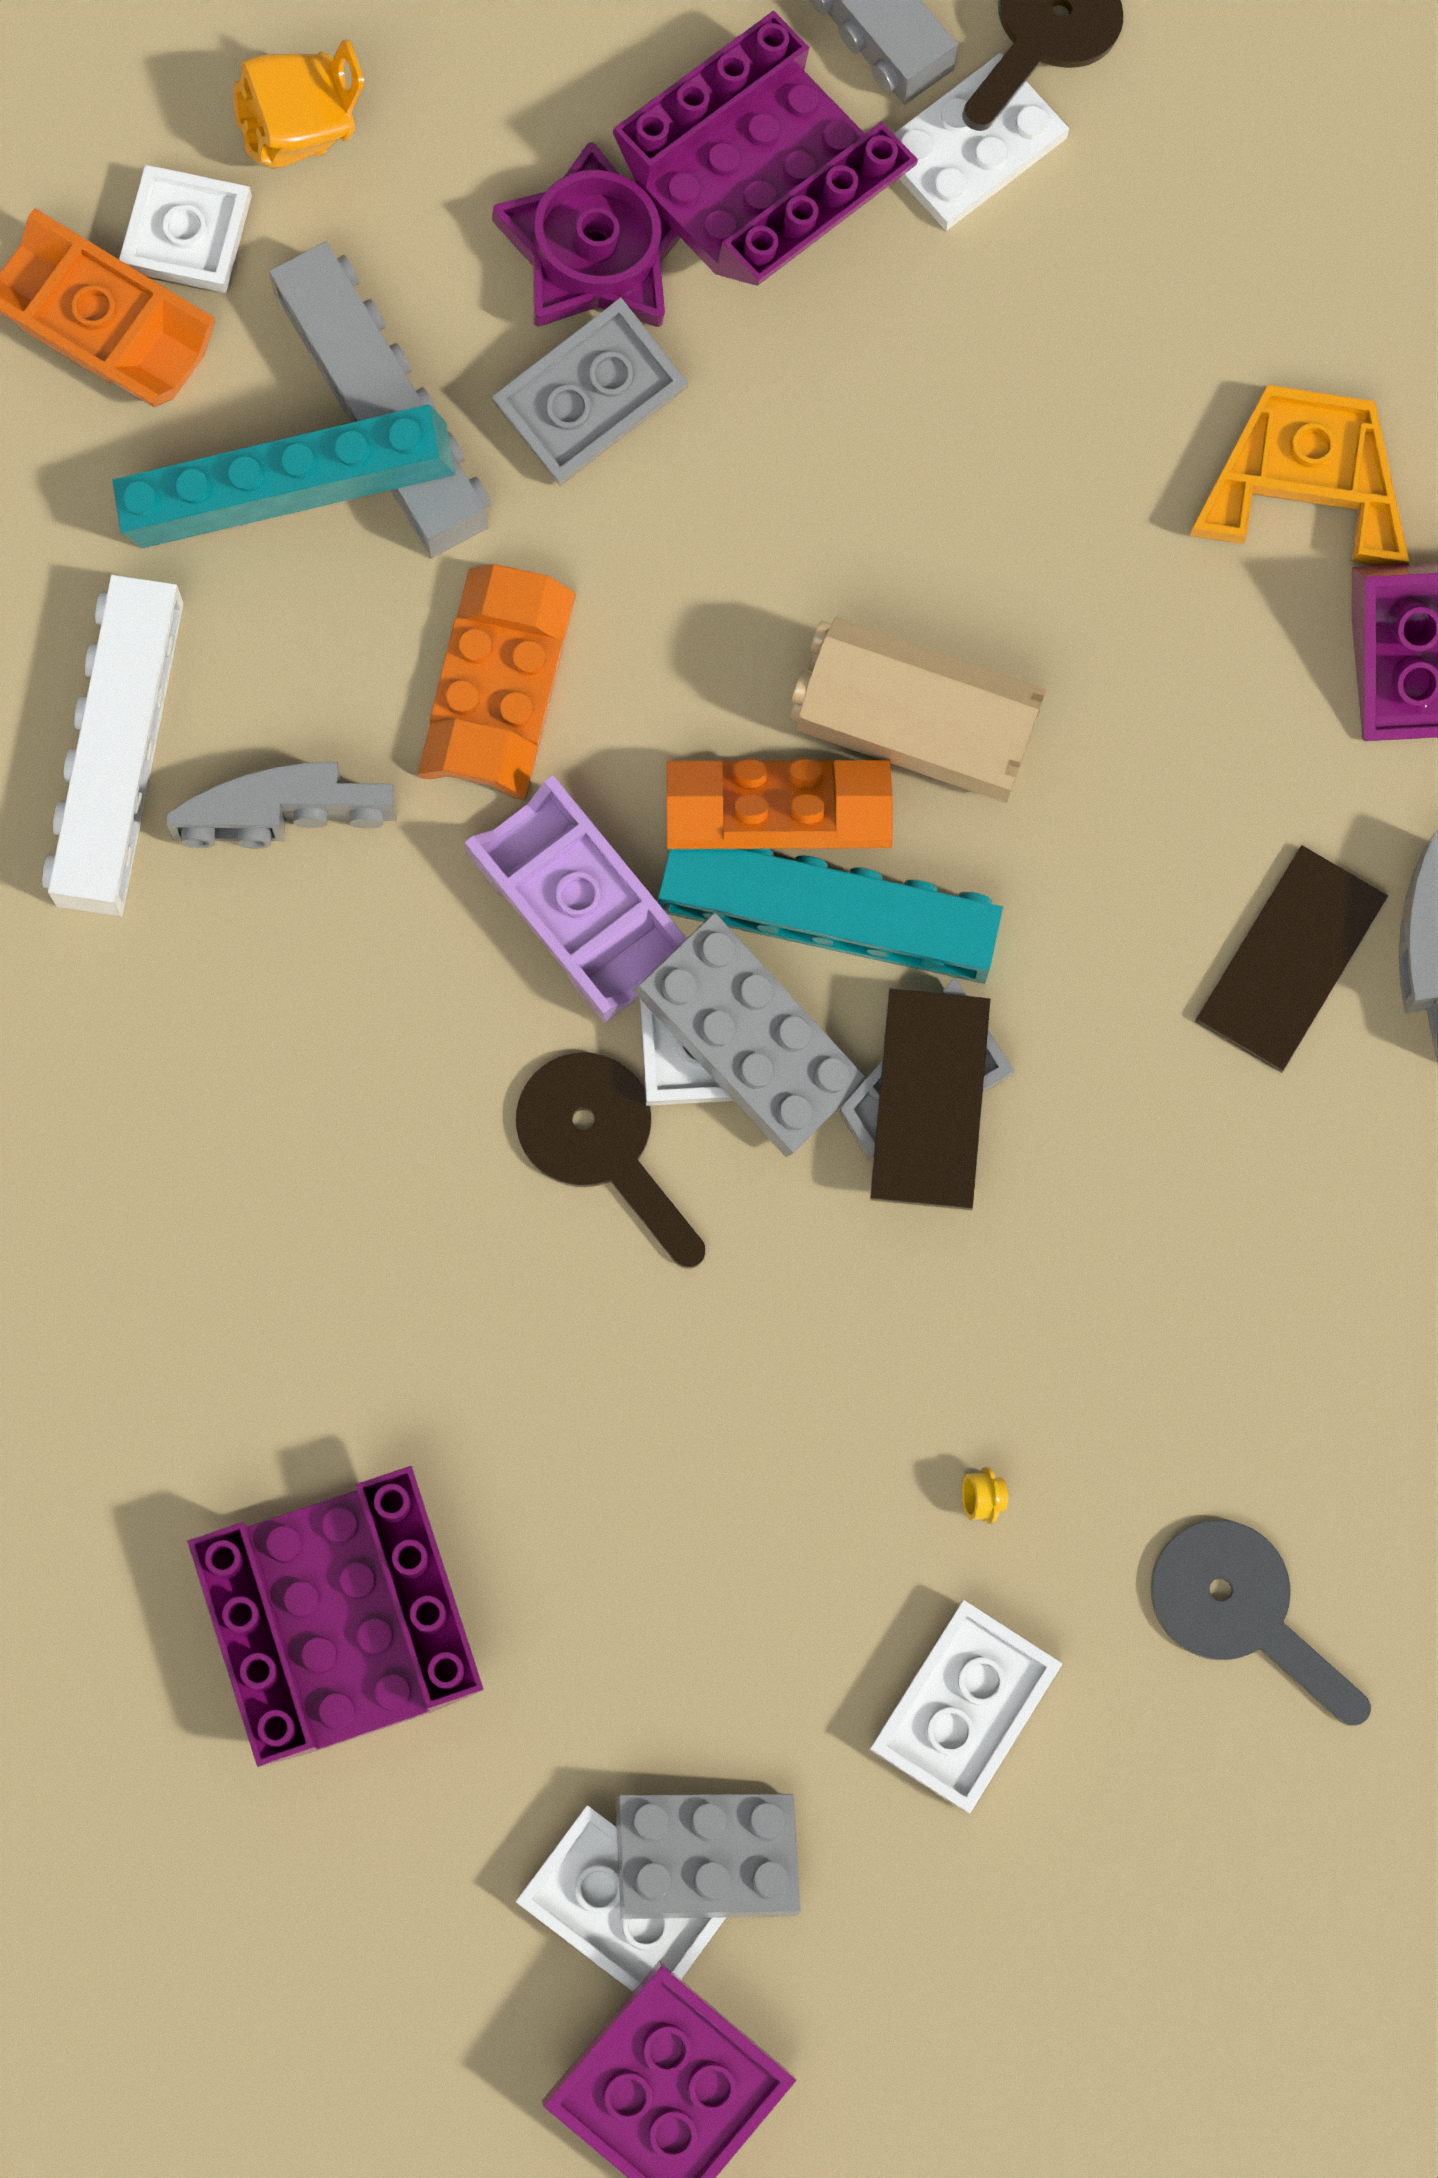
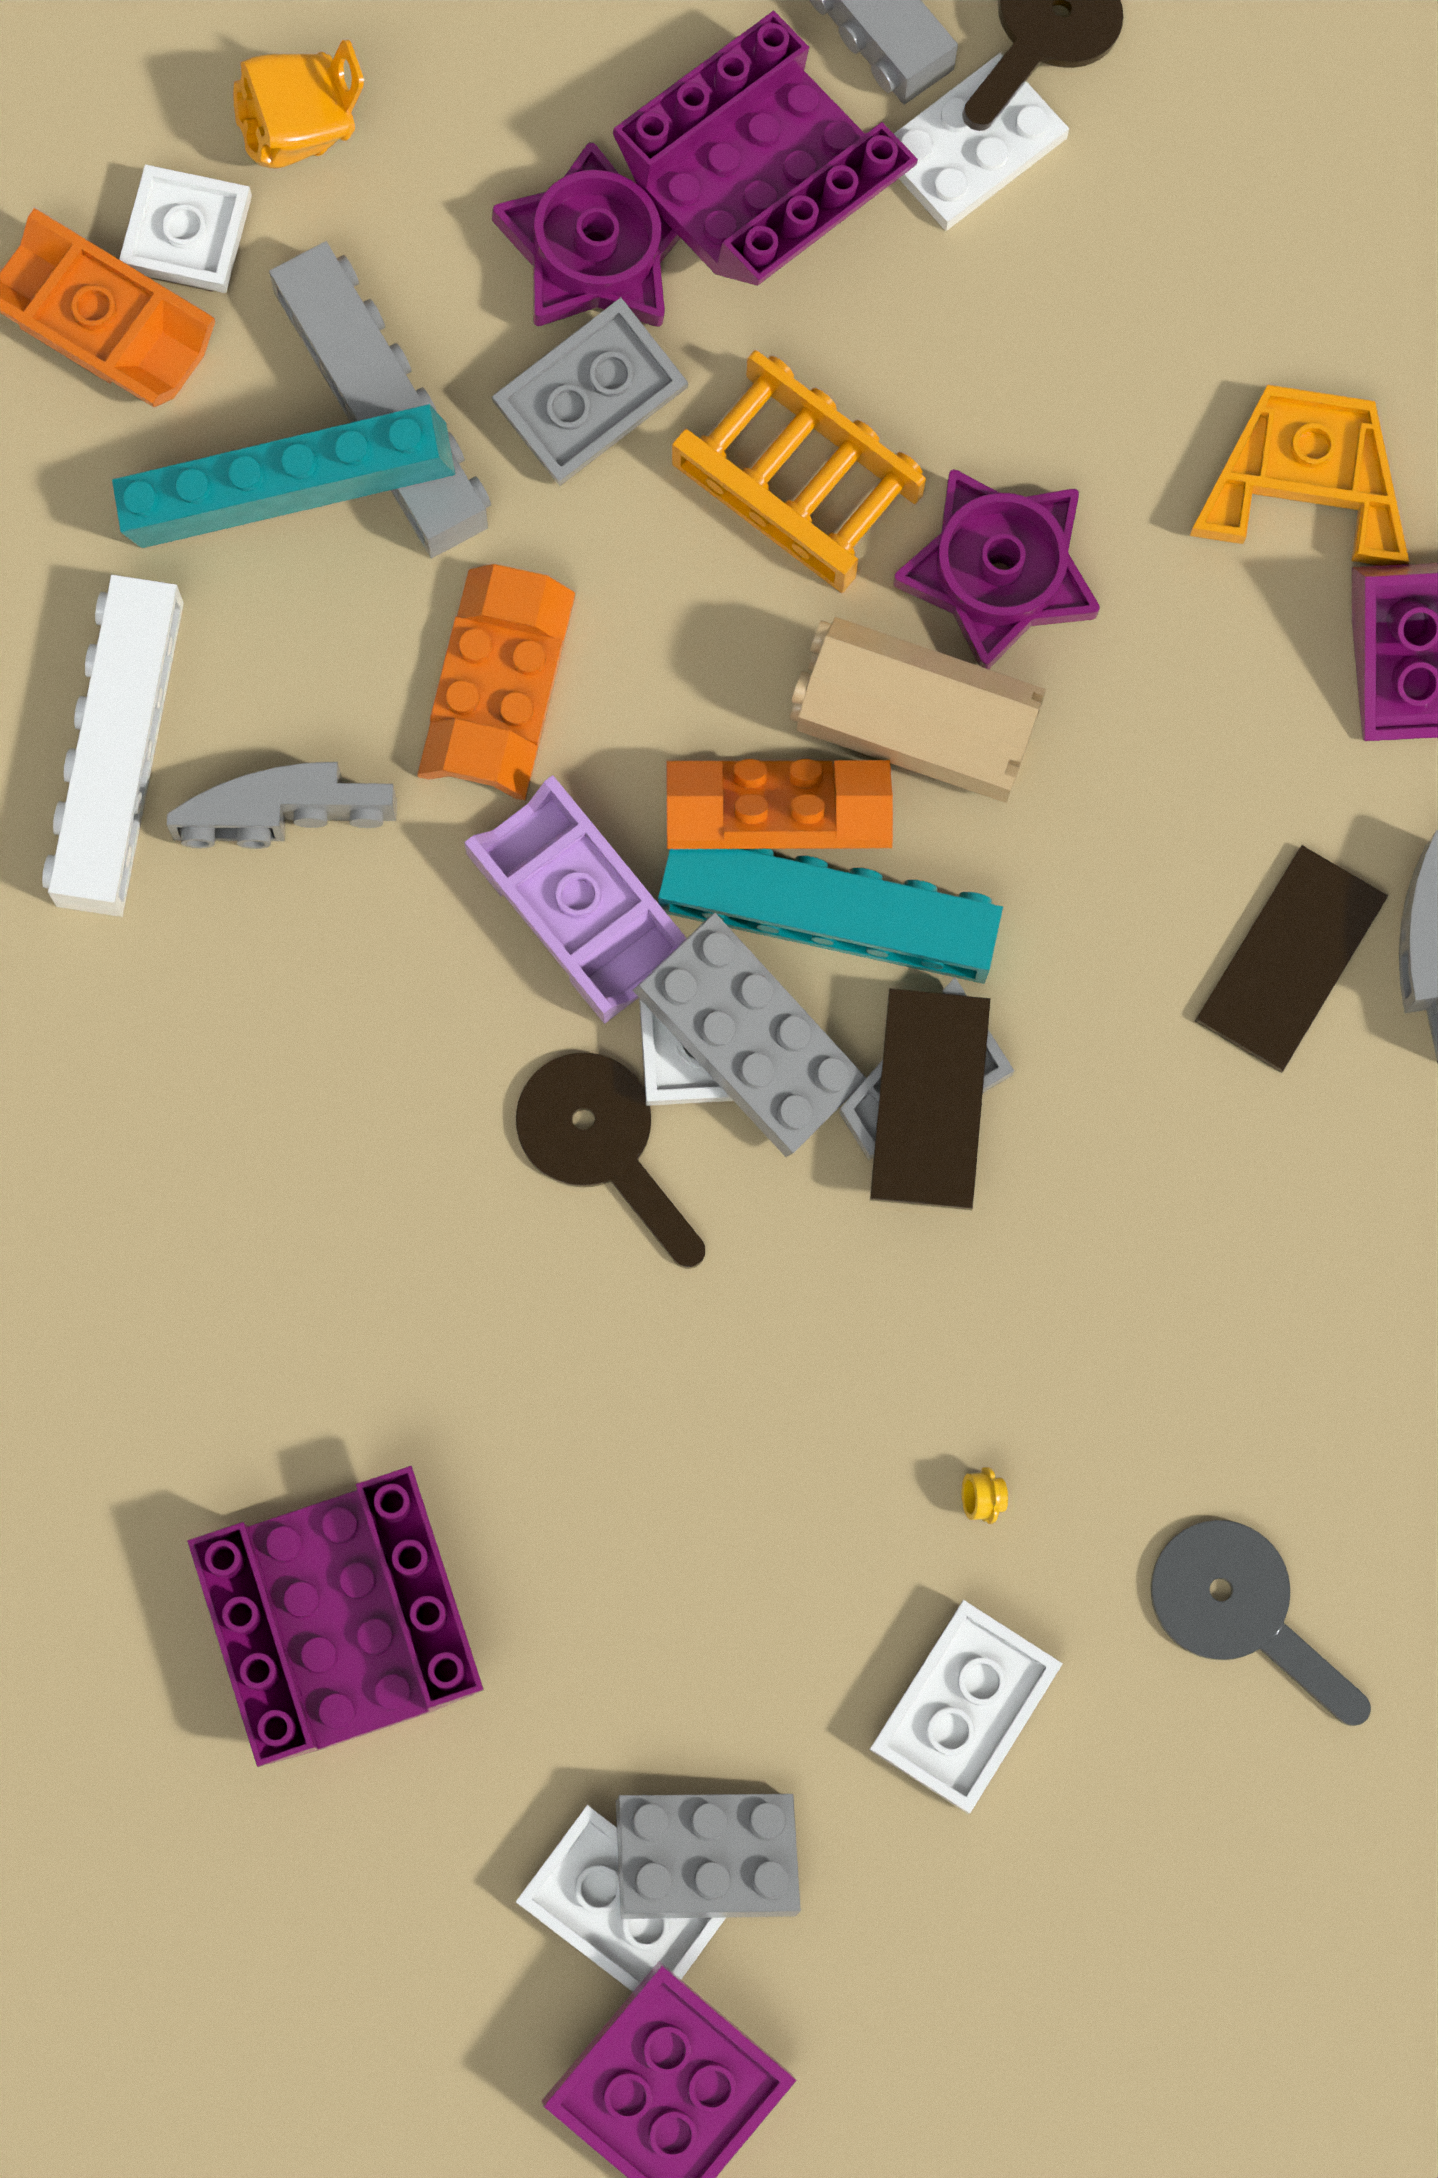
(790, 522): none -> light orange fence
(1010, 529): none -> magenta plate

